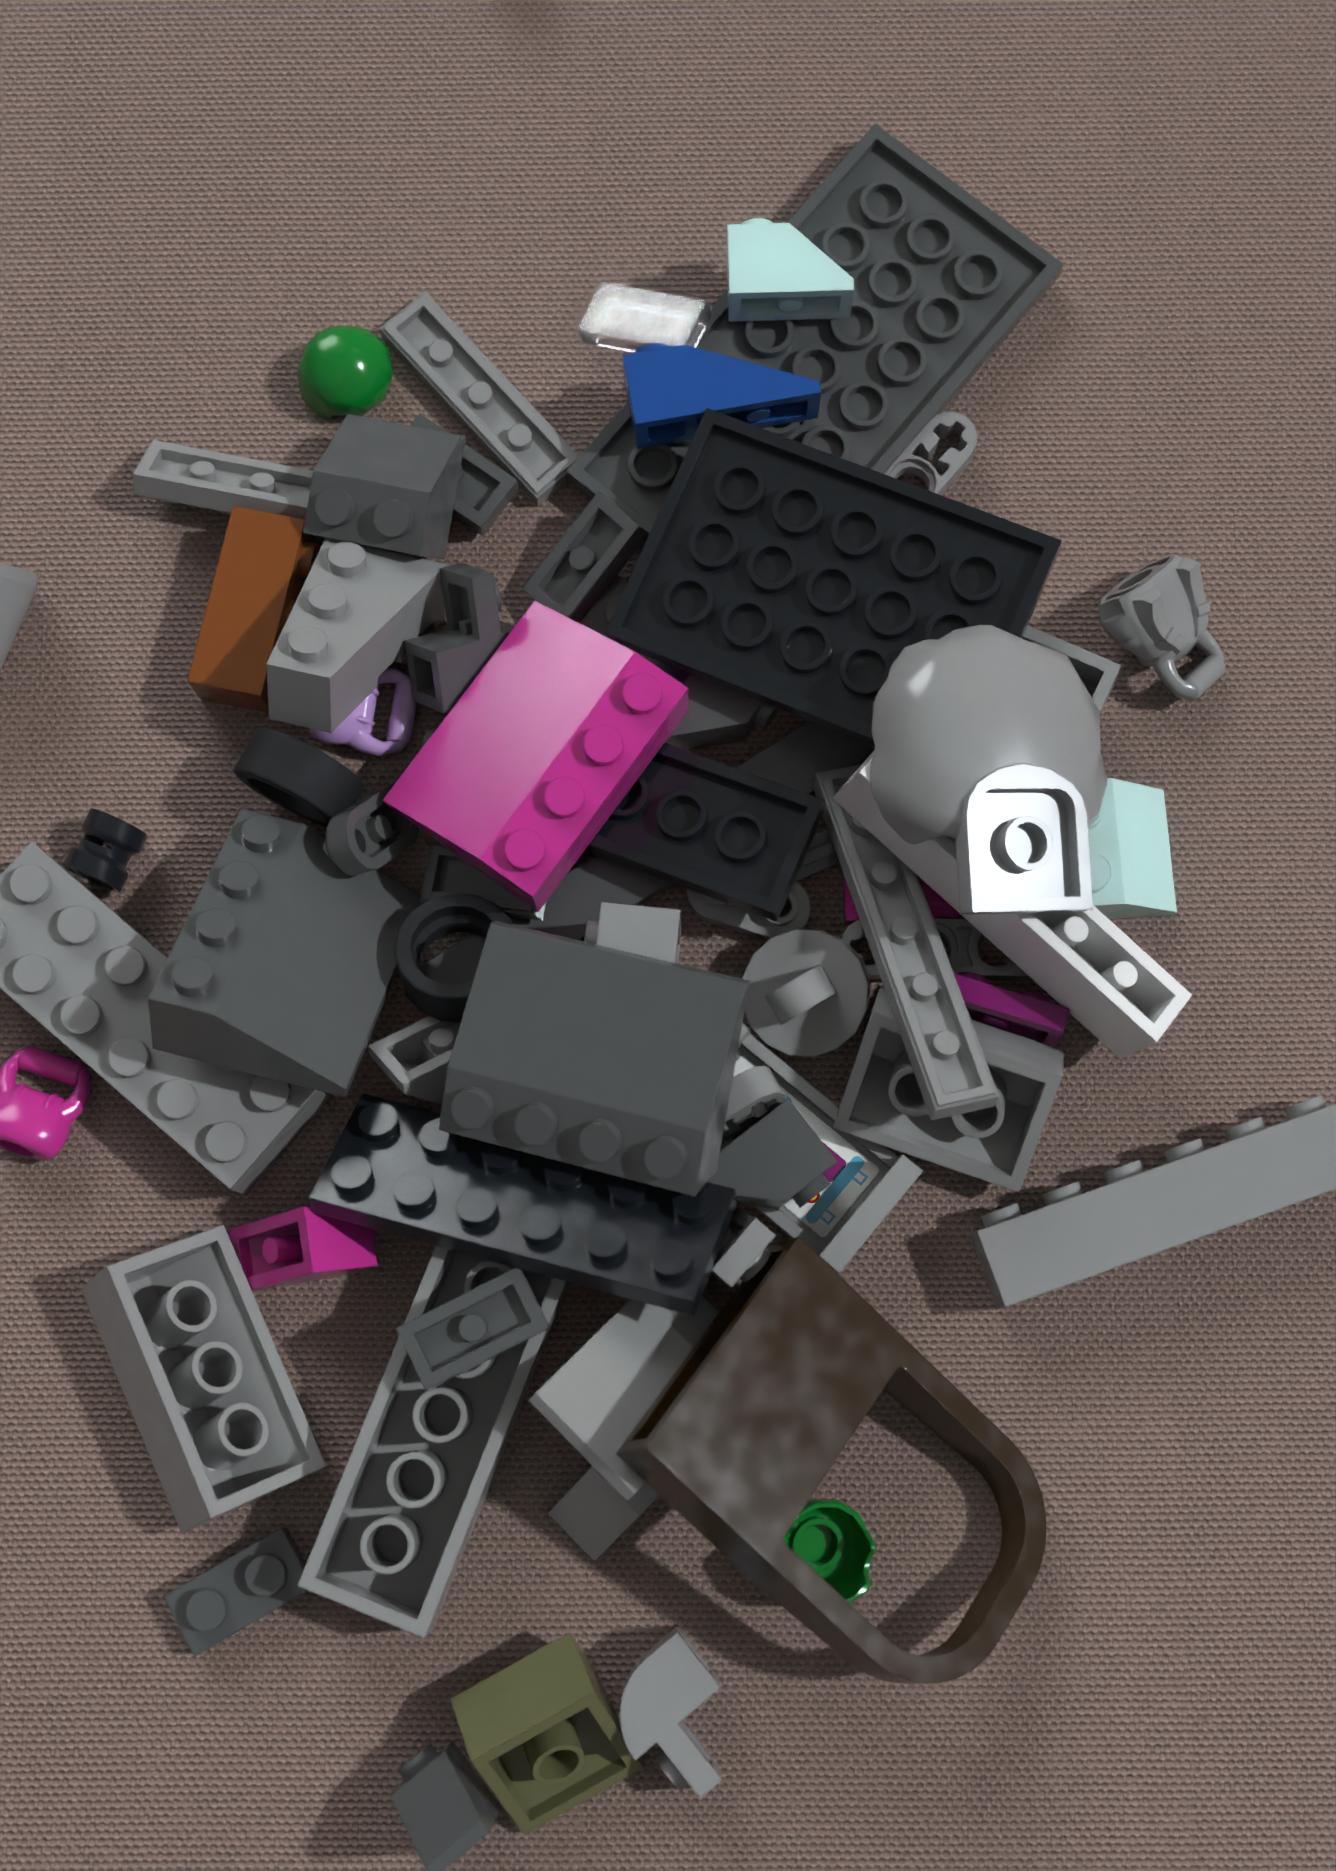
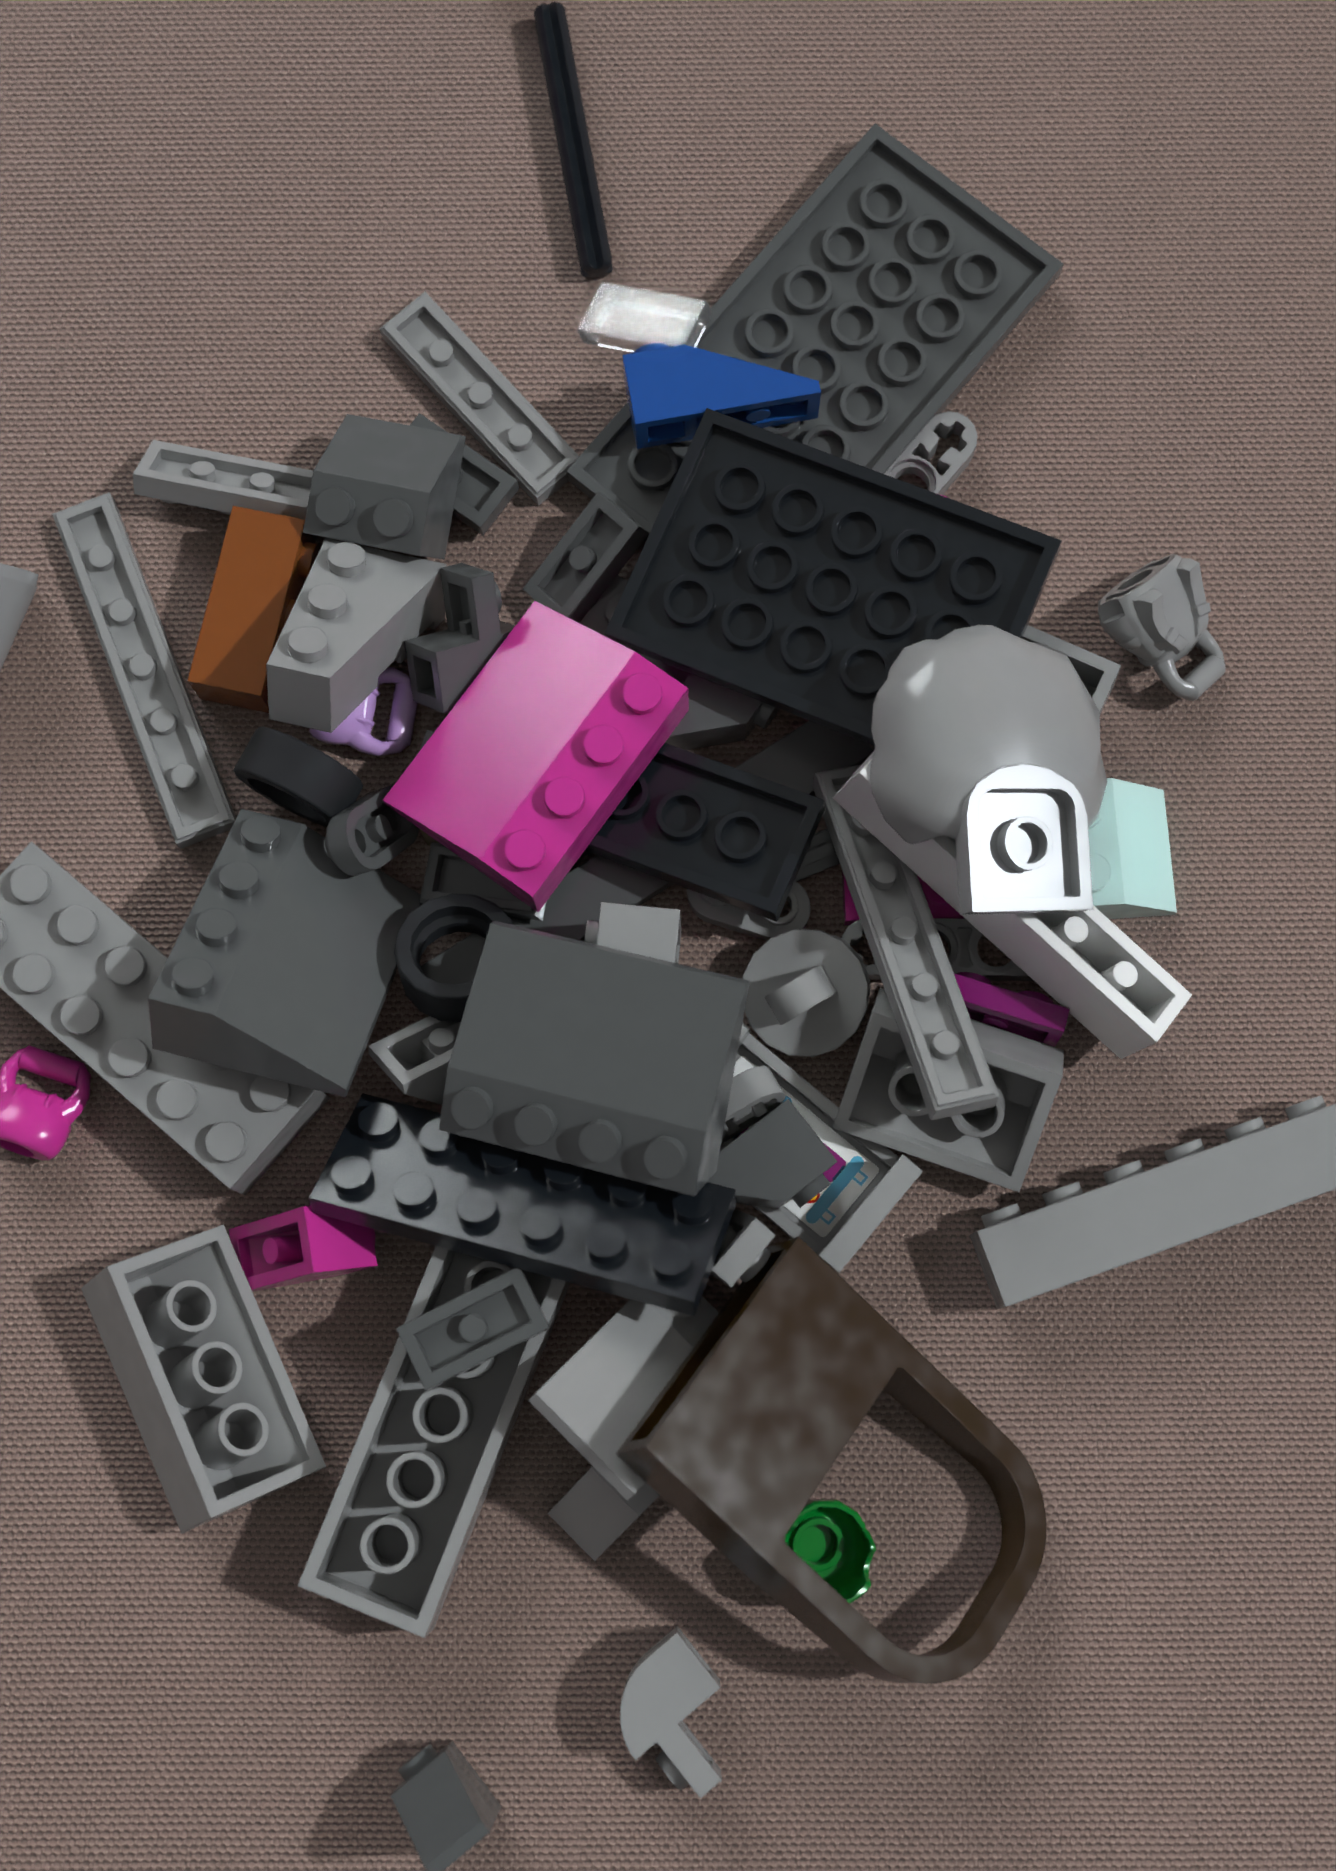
(100, 864): black wheel -> none
(145, 671): none -> light grey tile
(238, 1591): dark grey plate -> none
(344, 371): green hair -> none
(544, 1734): olive slope -> none
(573, 141): none -> black axle
(782, 275): light aqua slope -> none

